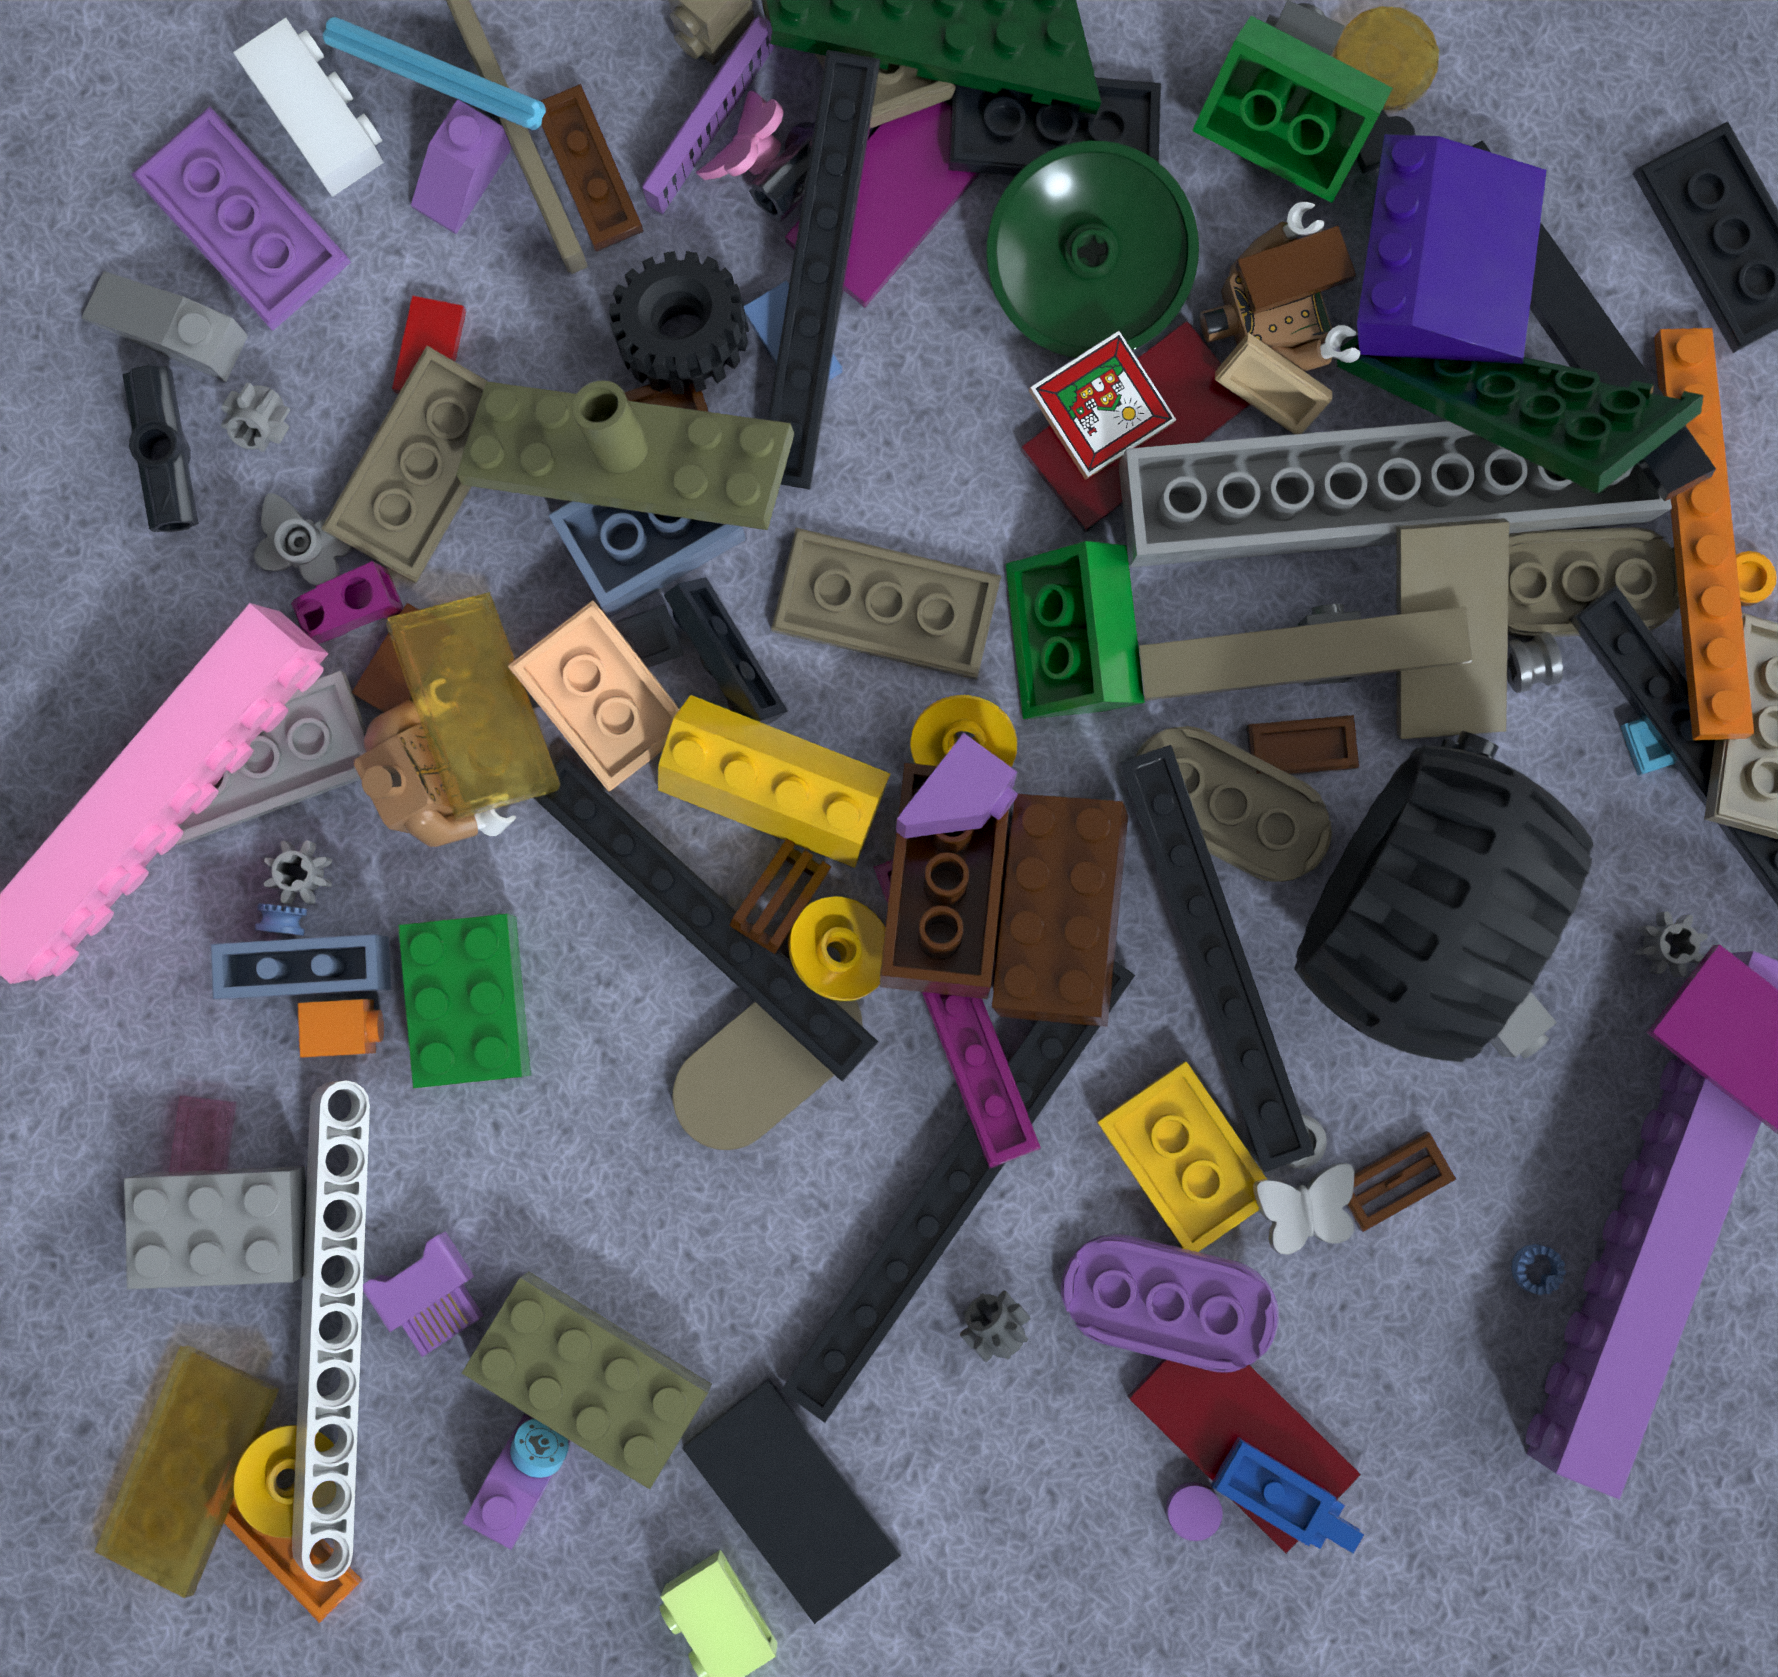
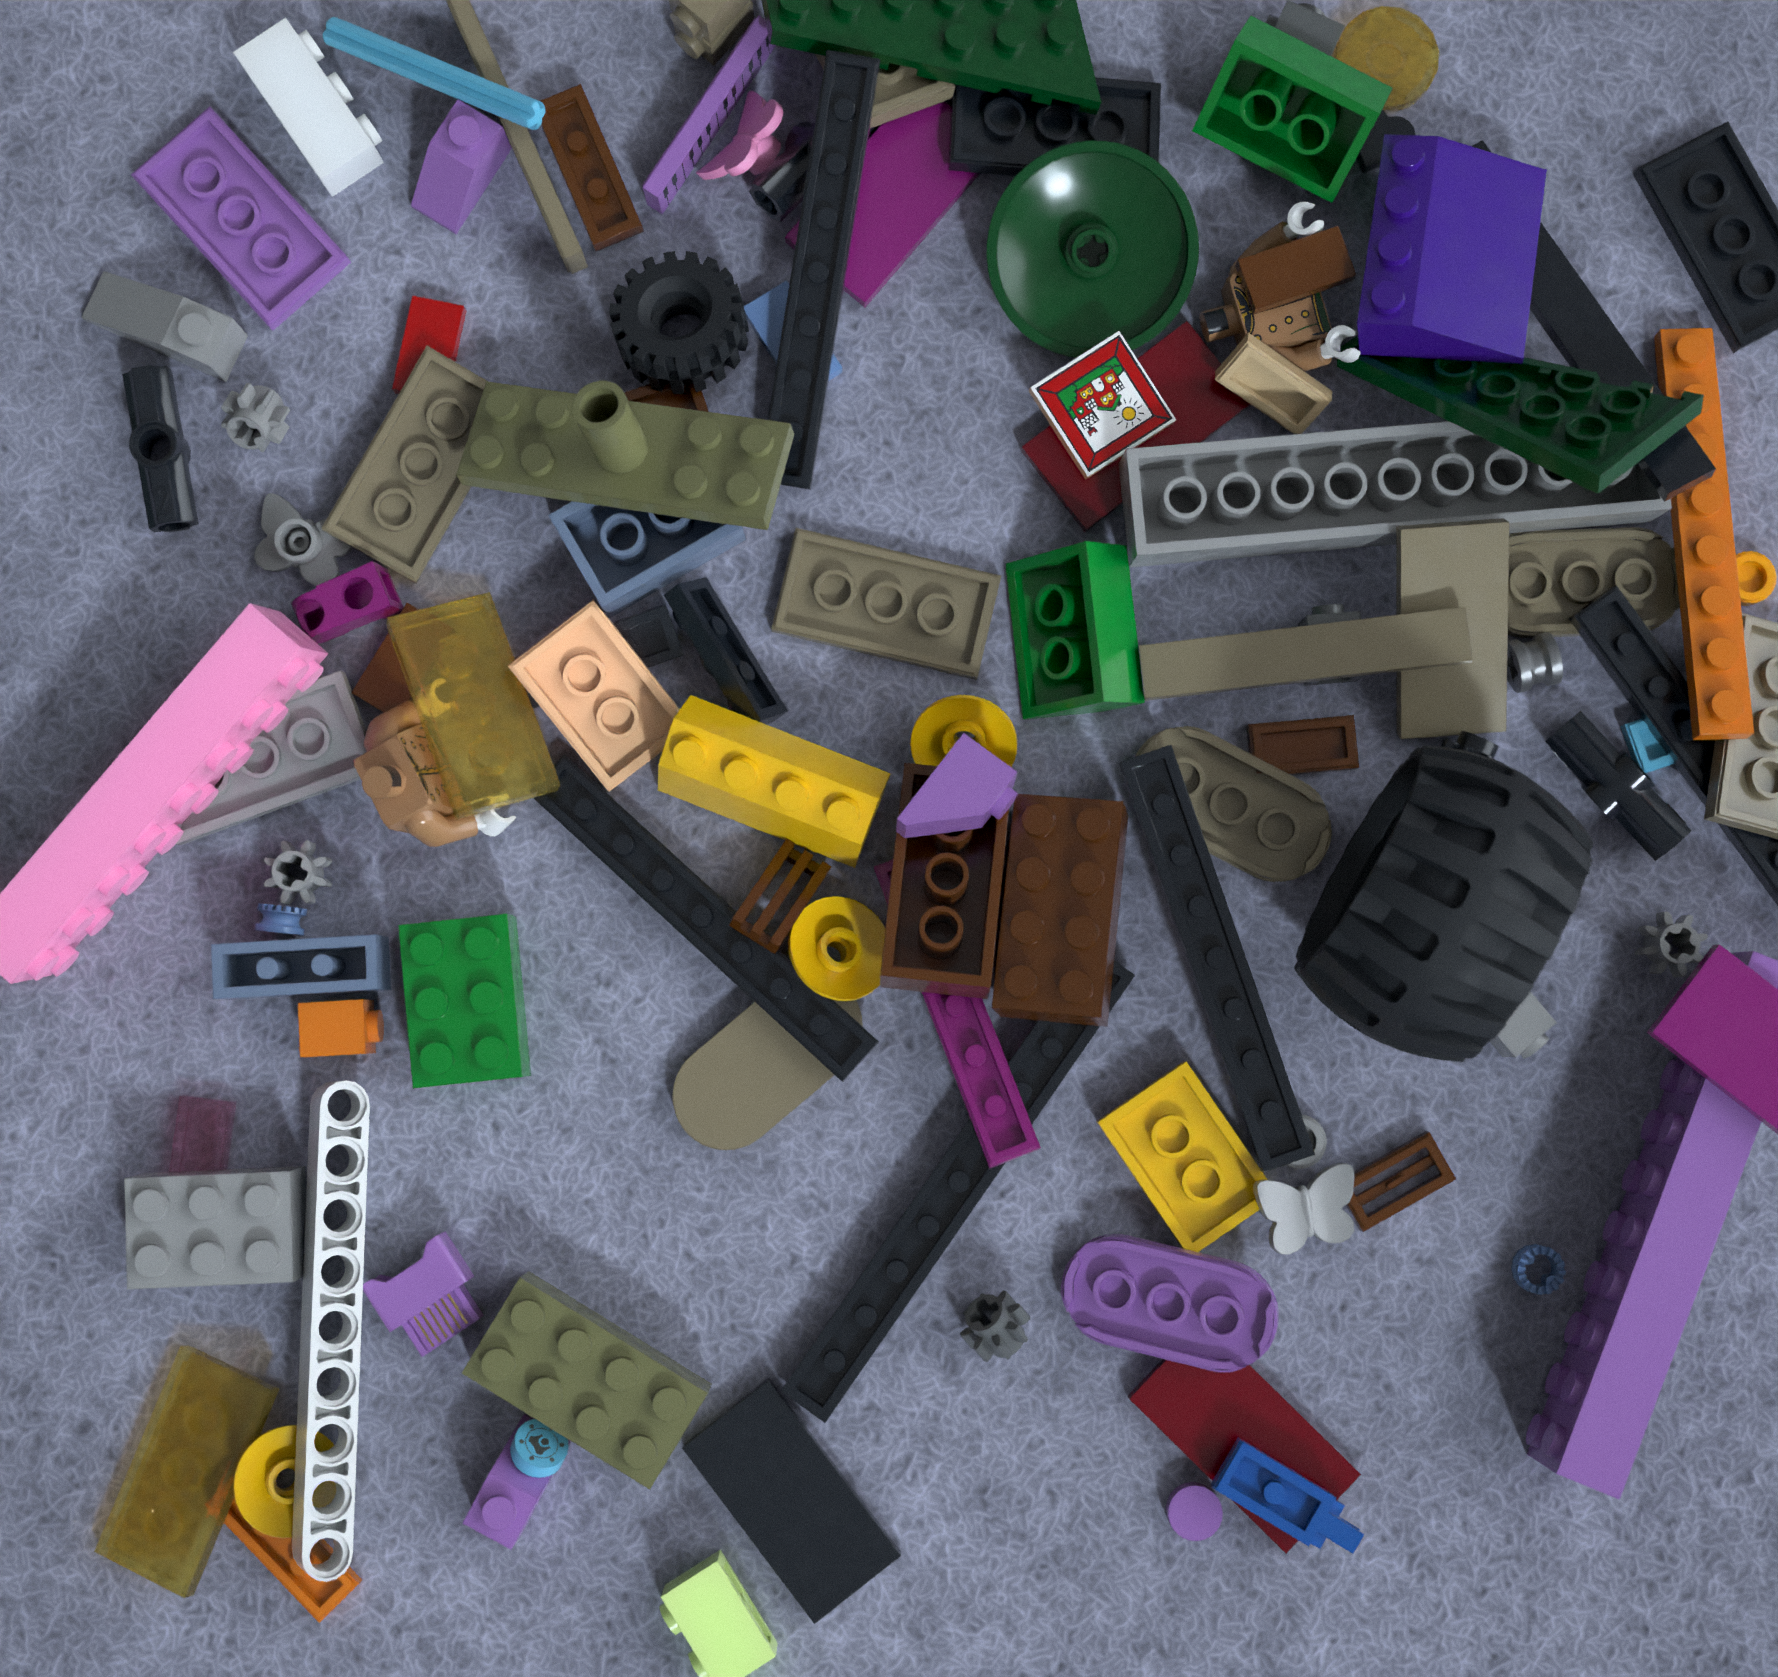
(1618, 786): none -> black piece

